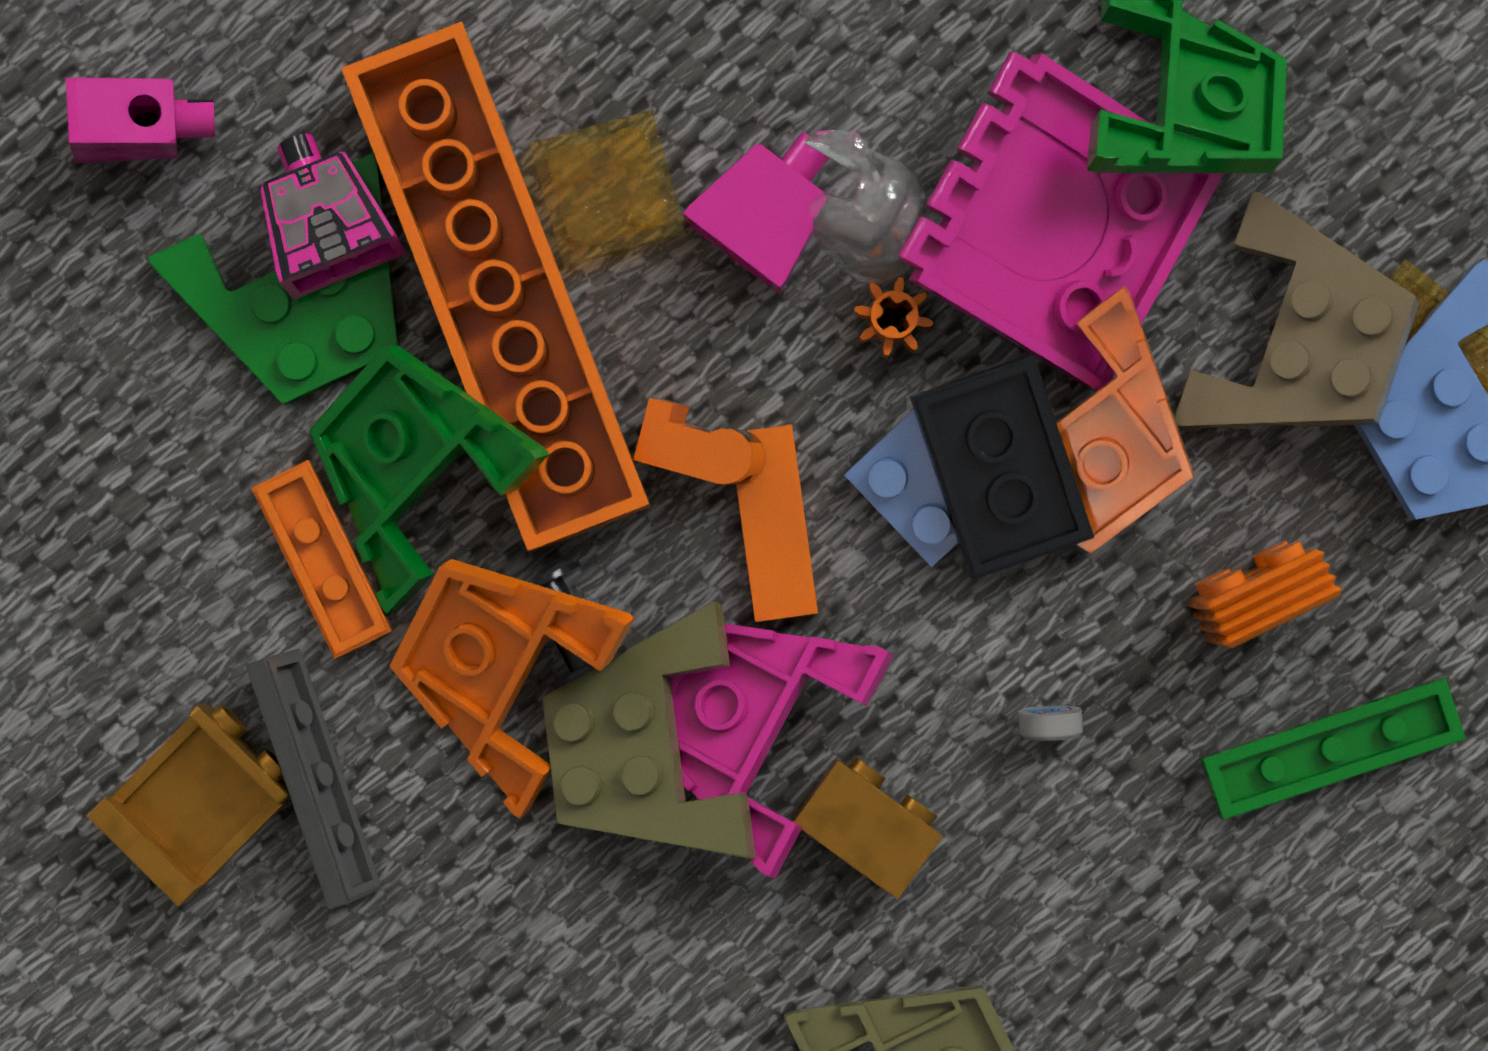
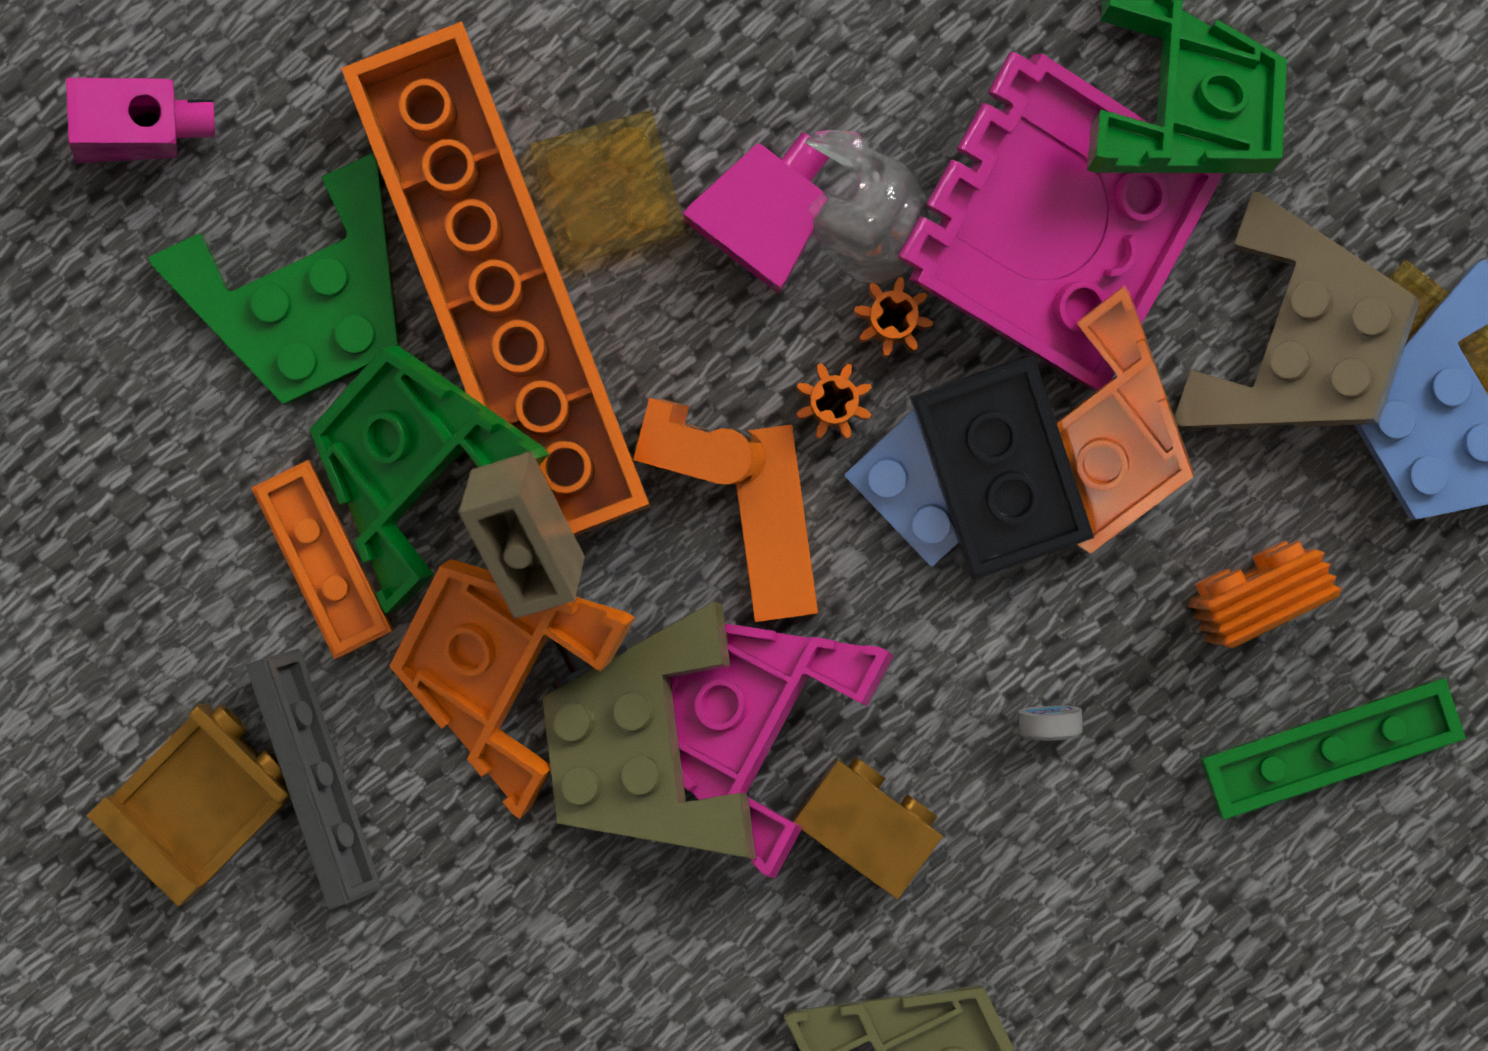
(323, 220): torso -> none
(522, 535): none -> dark tan brick
(840, 385): none -> orange gear

